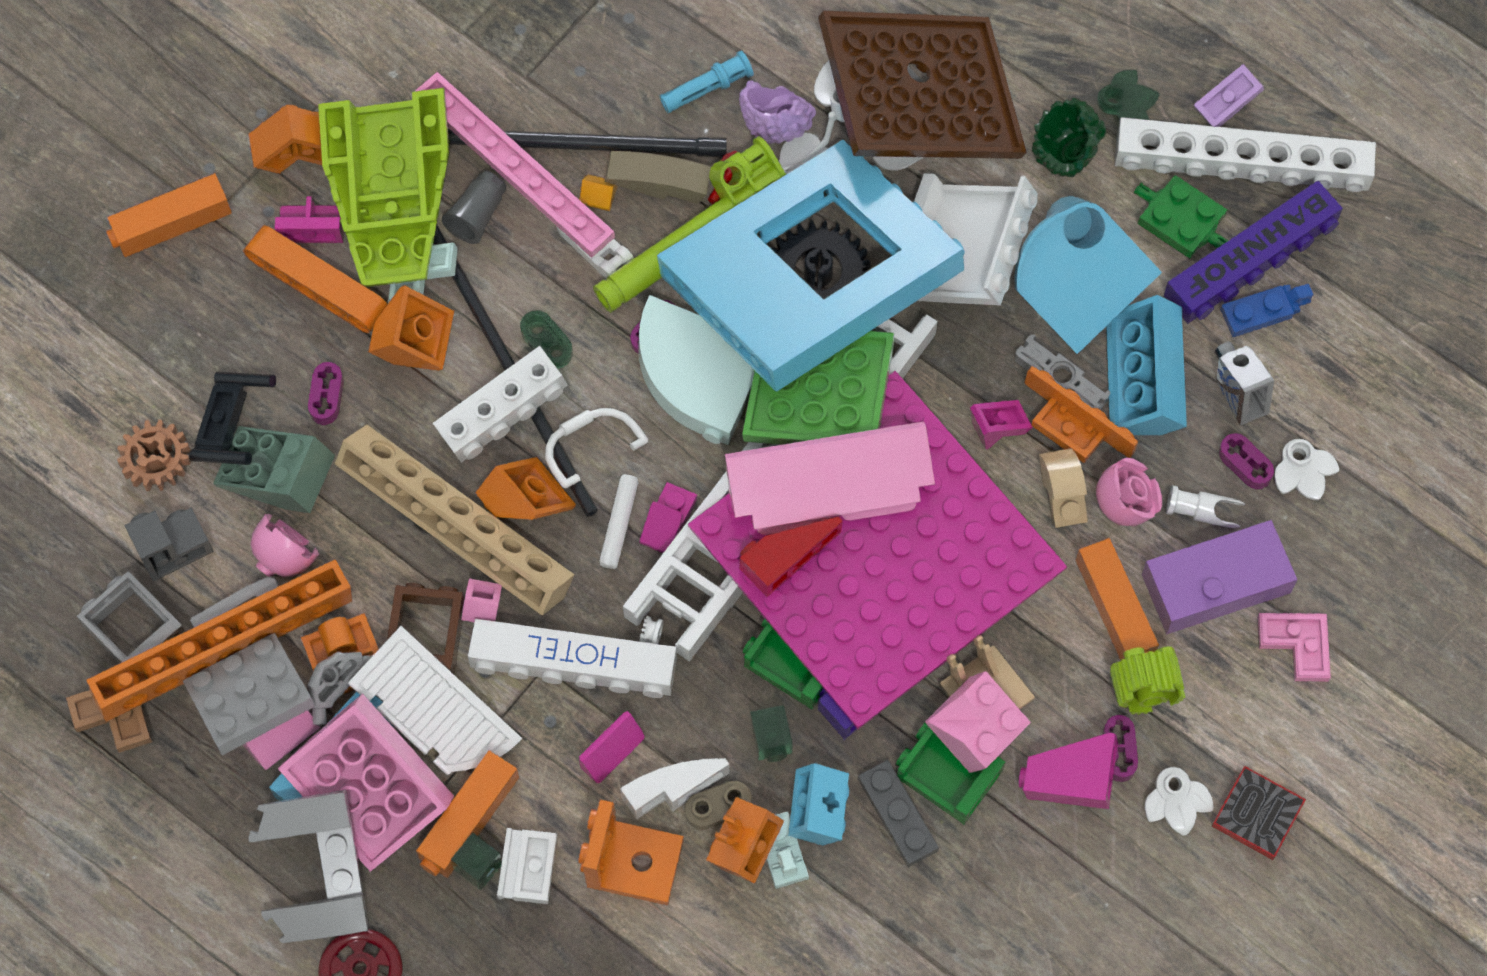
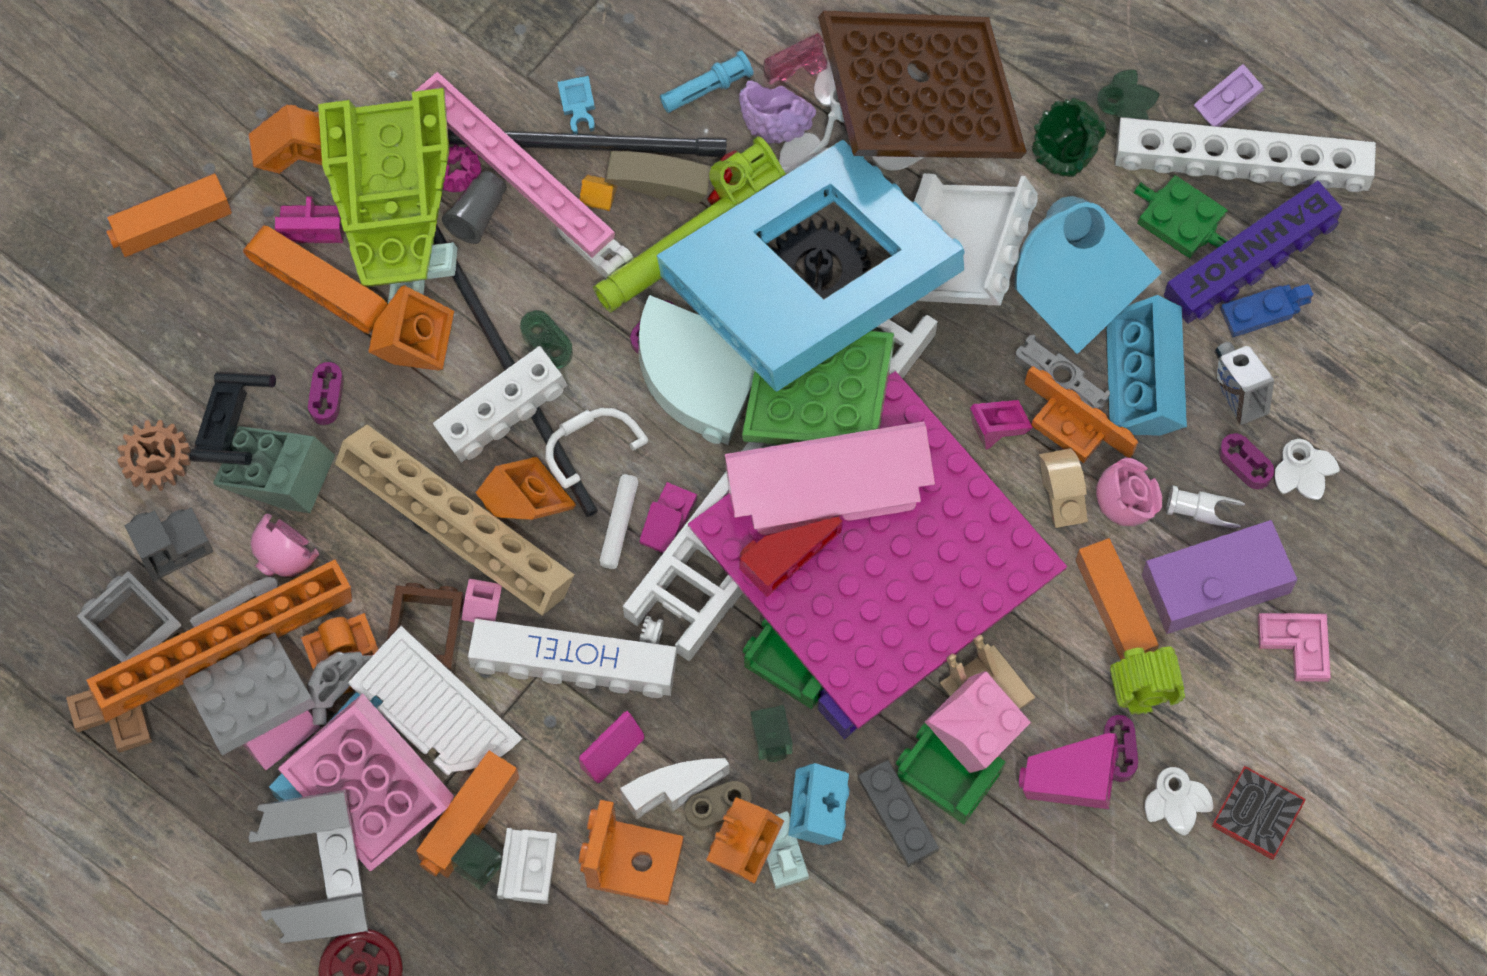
(461, 179): none -> dark pink gear
(576, 100): none -> medium azure plate
(803, 54): none -> clear pink hinge

